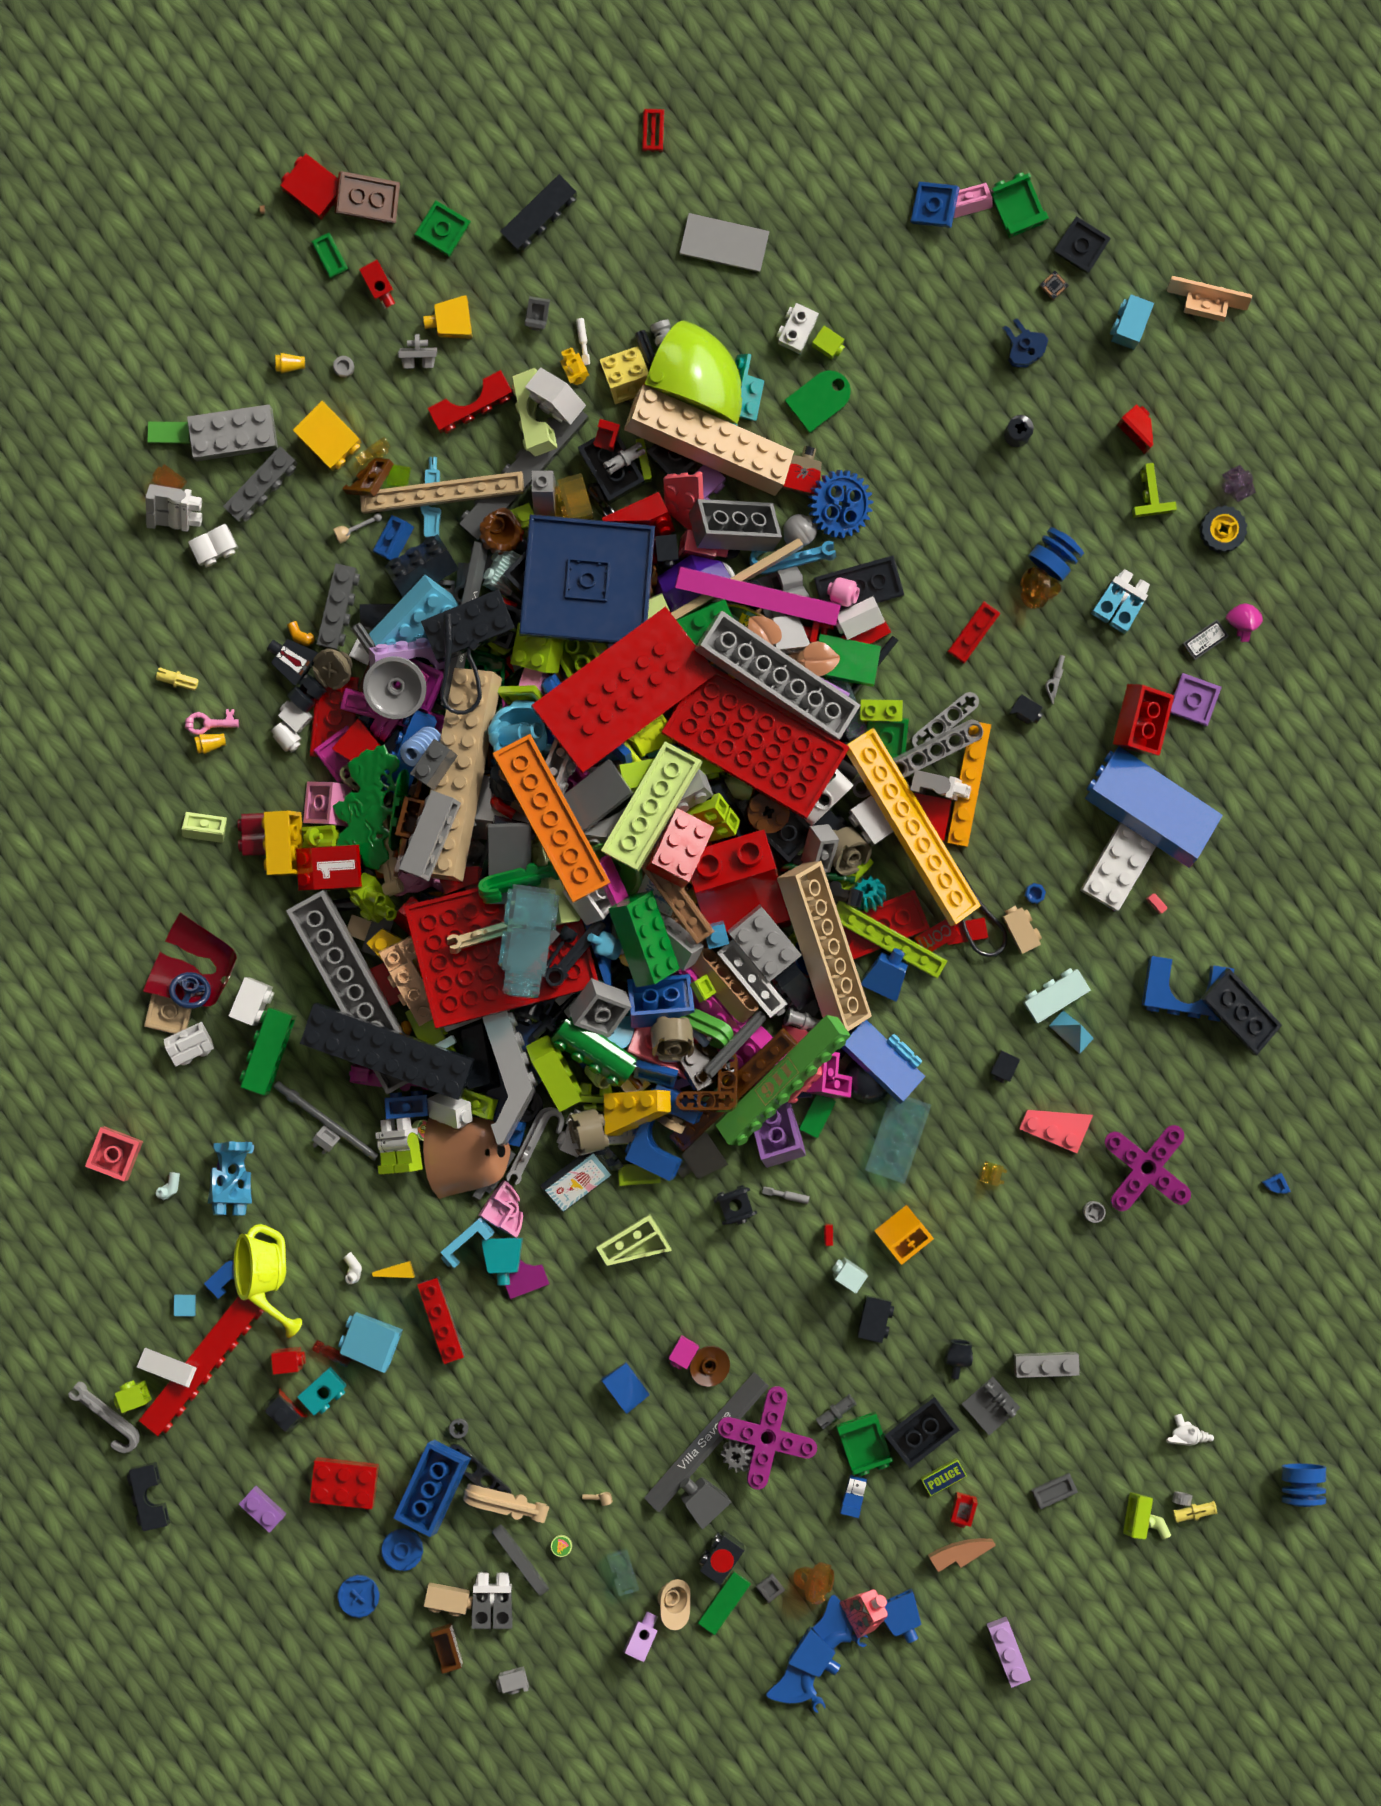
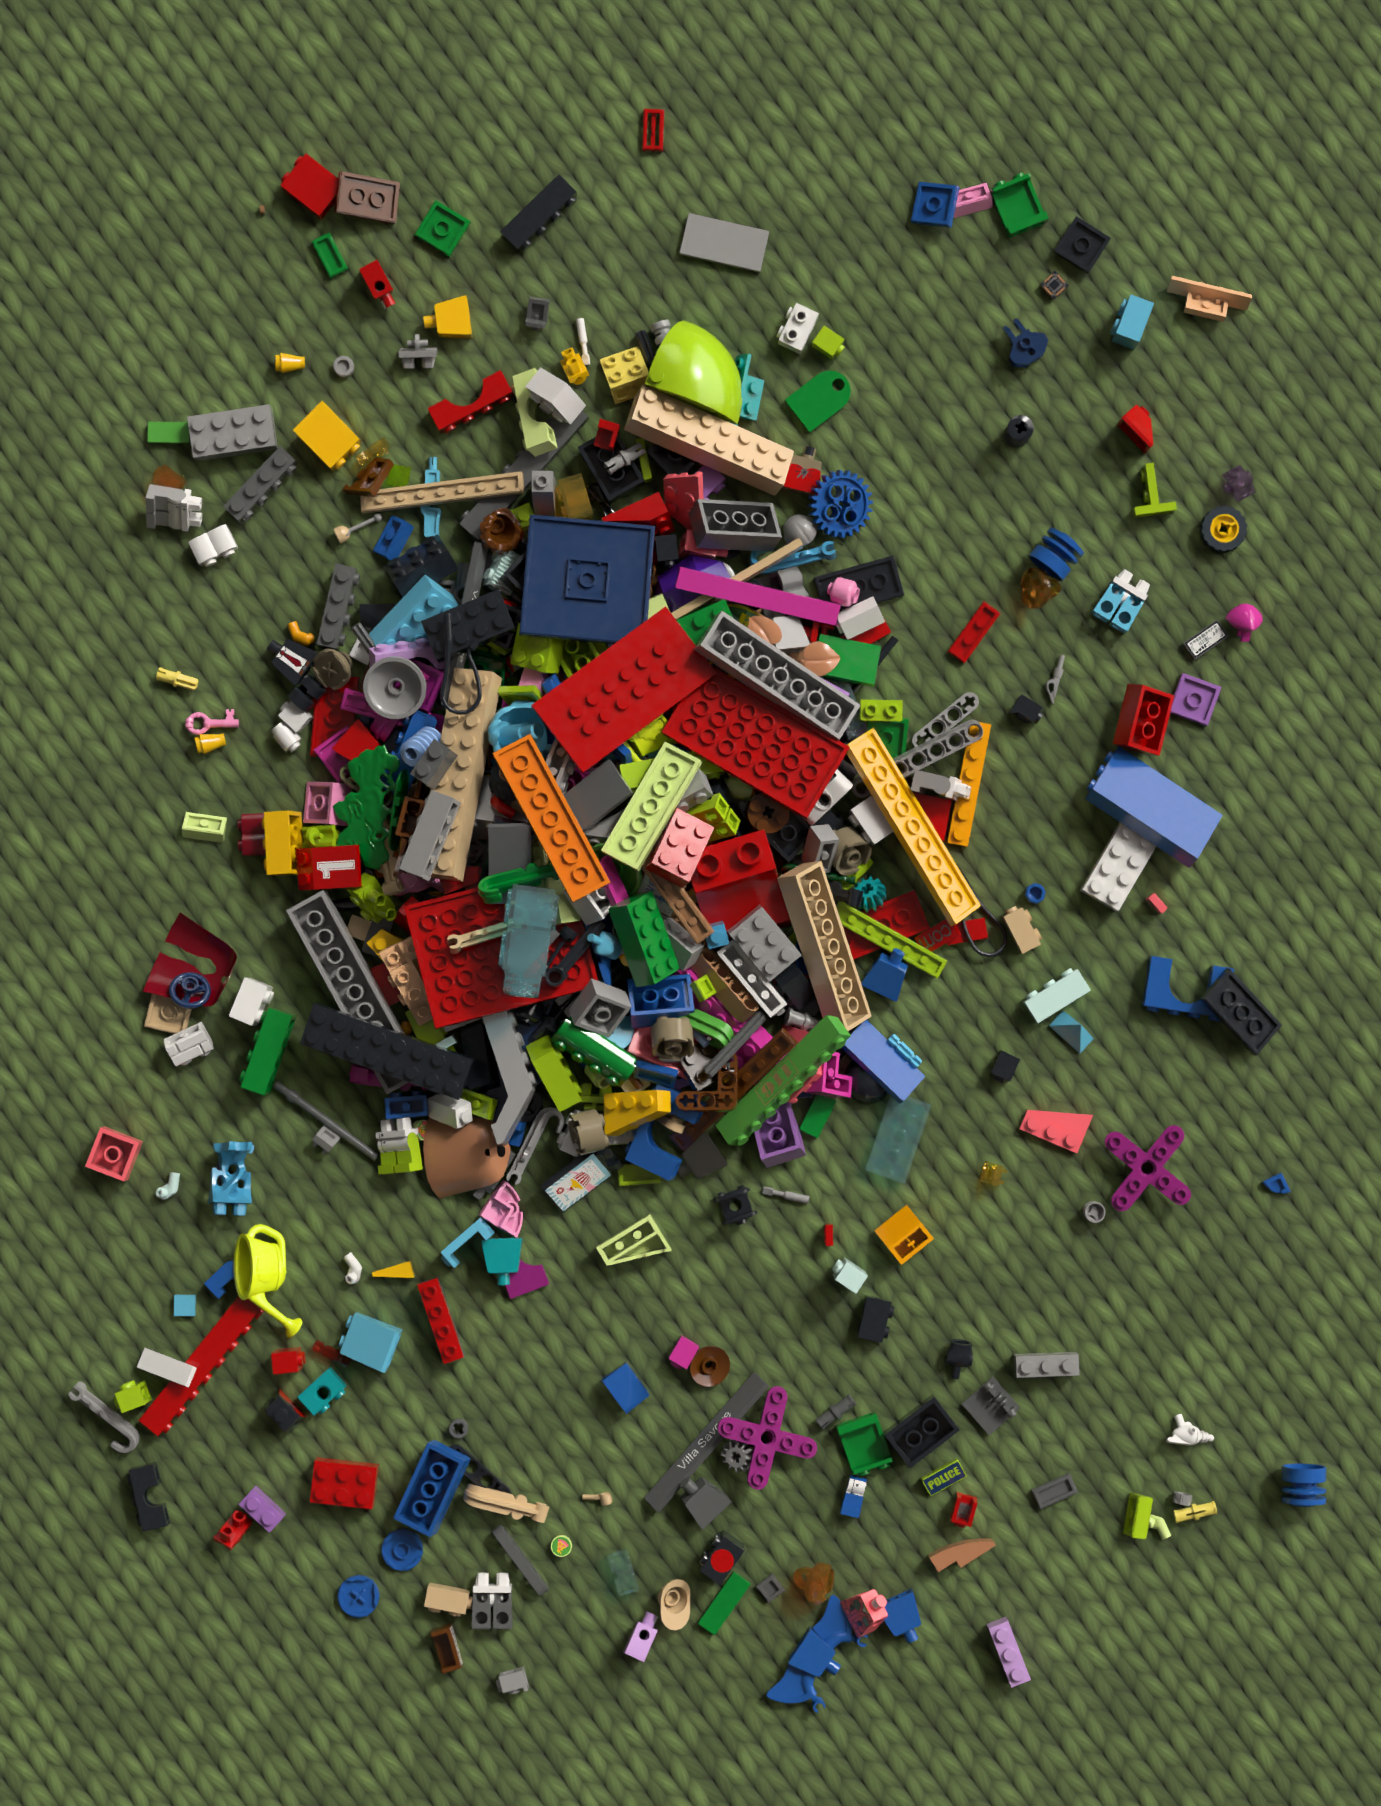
(233, 1530): none -> red hips

